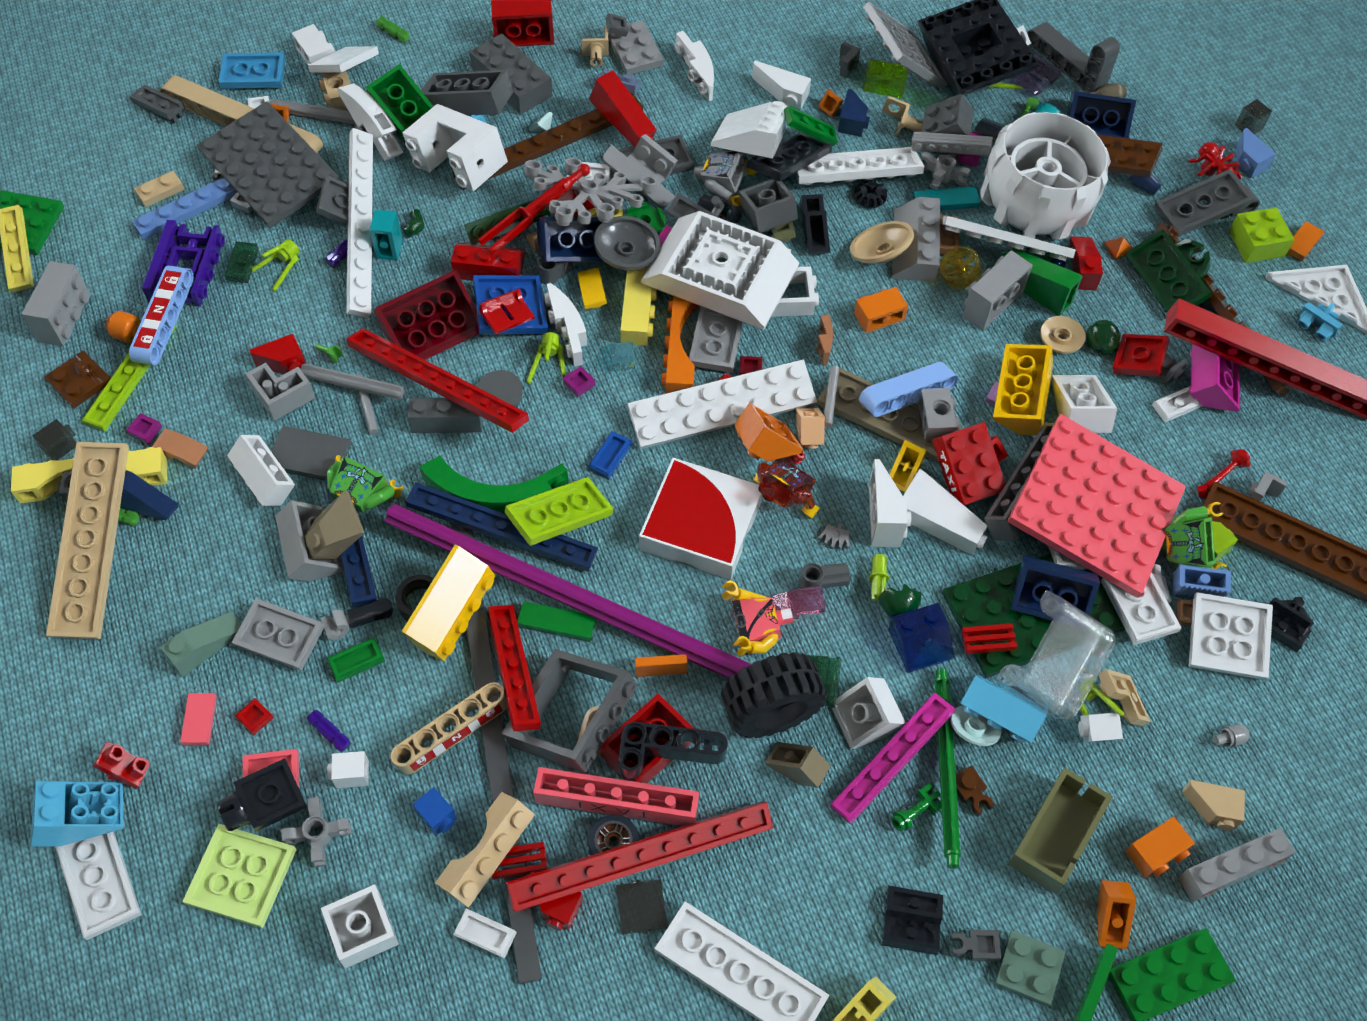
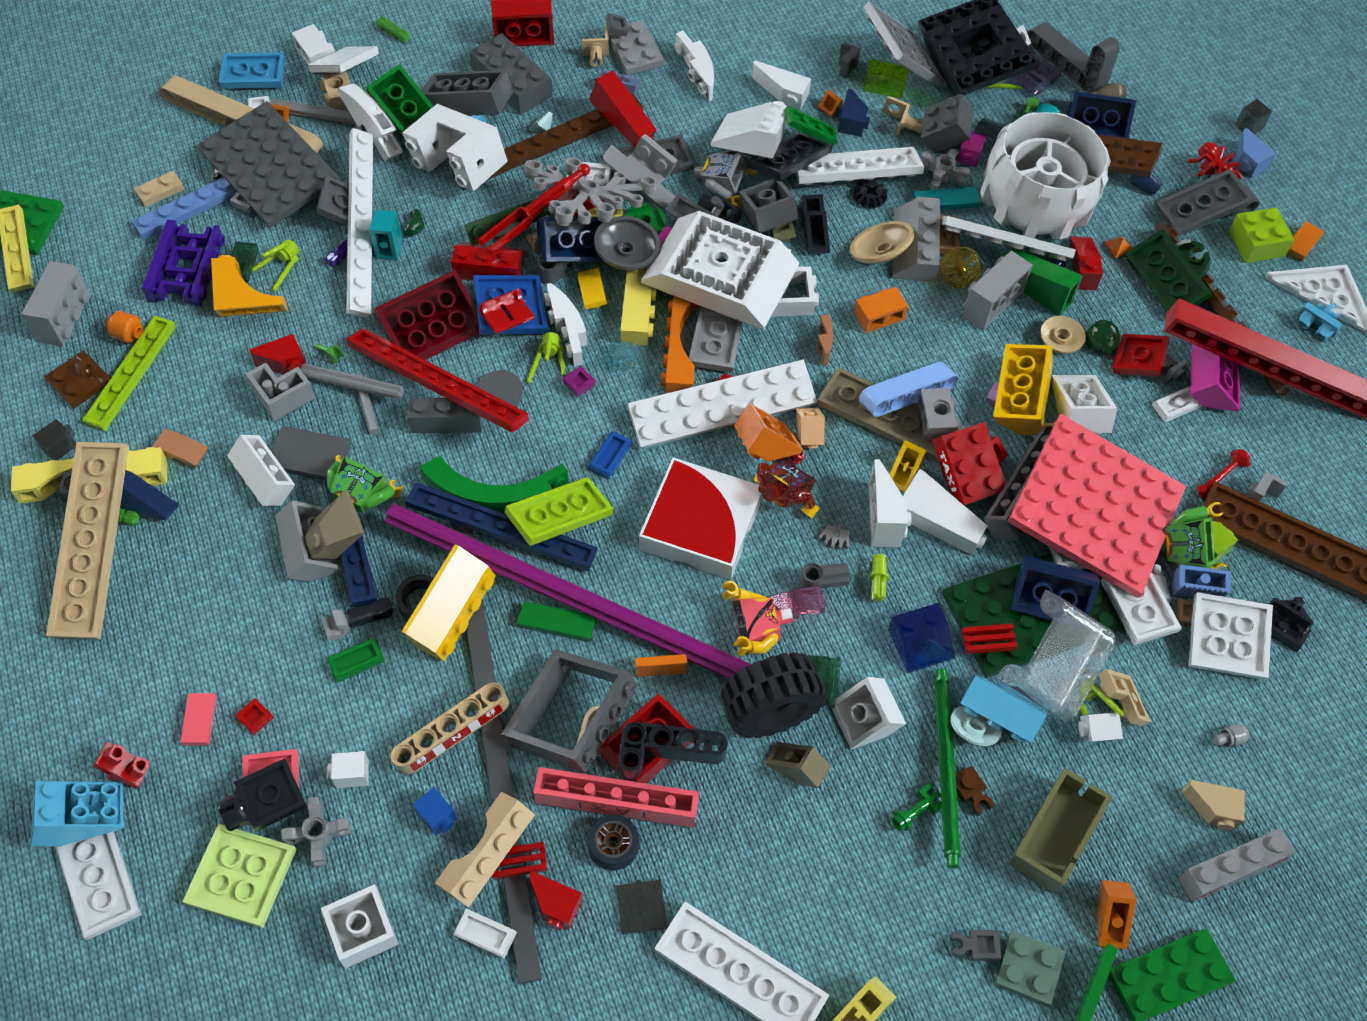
(144, 428): magenta plate -> none
(158, 103): dark grey hinge -> none
(161, 315): light blue beam -> none
(200, 642): sand green slope -> none
(234, 296): none -> light orange arch
(278, 634): light grey plate -> none
(328, 730): dark purple axle -> none
(513, 668): red plate -> none
(638, 856): red plate -> none
(749, 364): dark red tile -> none
(831, 395): light grey bar -> none
(892, 758): dark pink tile -> none
(900, 602): dark green hair -> none
(912, 920): black slope -> none
(952, 143): light grey piece -> none
(1160, 847): orange brick -> none

